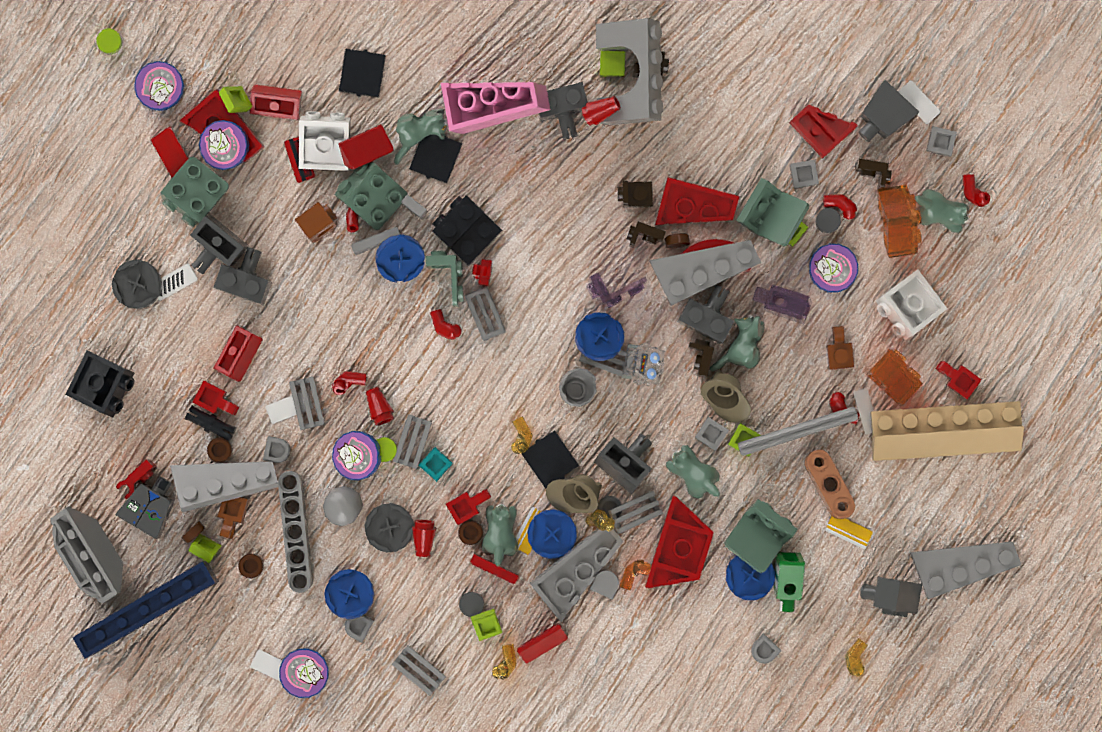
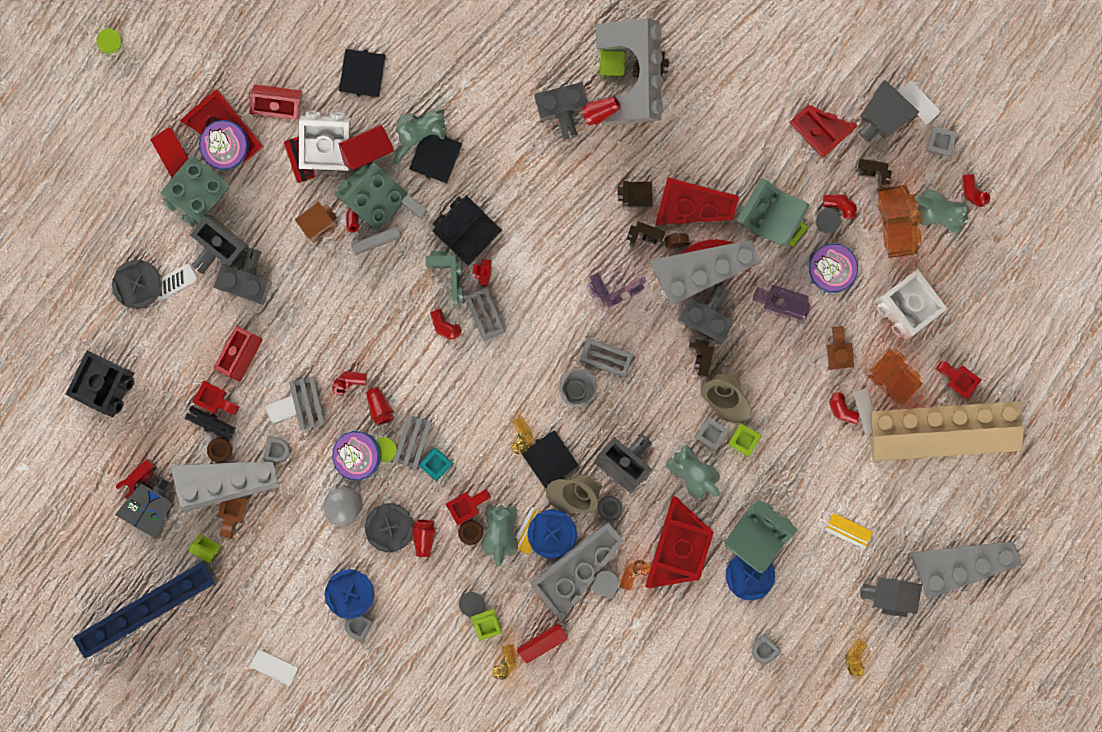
(87, 554): light grey wedge -> none
(159, 86): tile -> none
(193, 532): reddish brown tile -> none
(235, 99): lime tile -> none
(251, 565): reddish brown tile -> none
(291, 543): light grey beam -> none
(303, 672): tile -> none
(400, 258): blue tile -> none
(403, 670): light grey tile -> none
(489, 104): bright pink wedge -> none
(492, 568): red tile -> none
(599, 336): blue tile -> none
(600, 519): clear yellow arm -> none
(643, 364): clear head -> none
(653, 504): light grey tile -> none
(744, 349): sand green animal -> none
(789, 570): green torso -> none
(798, 431): light grey axle -> none
(804, 174): light grey tile -> none
(839, 494): nougat piece -> none

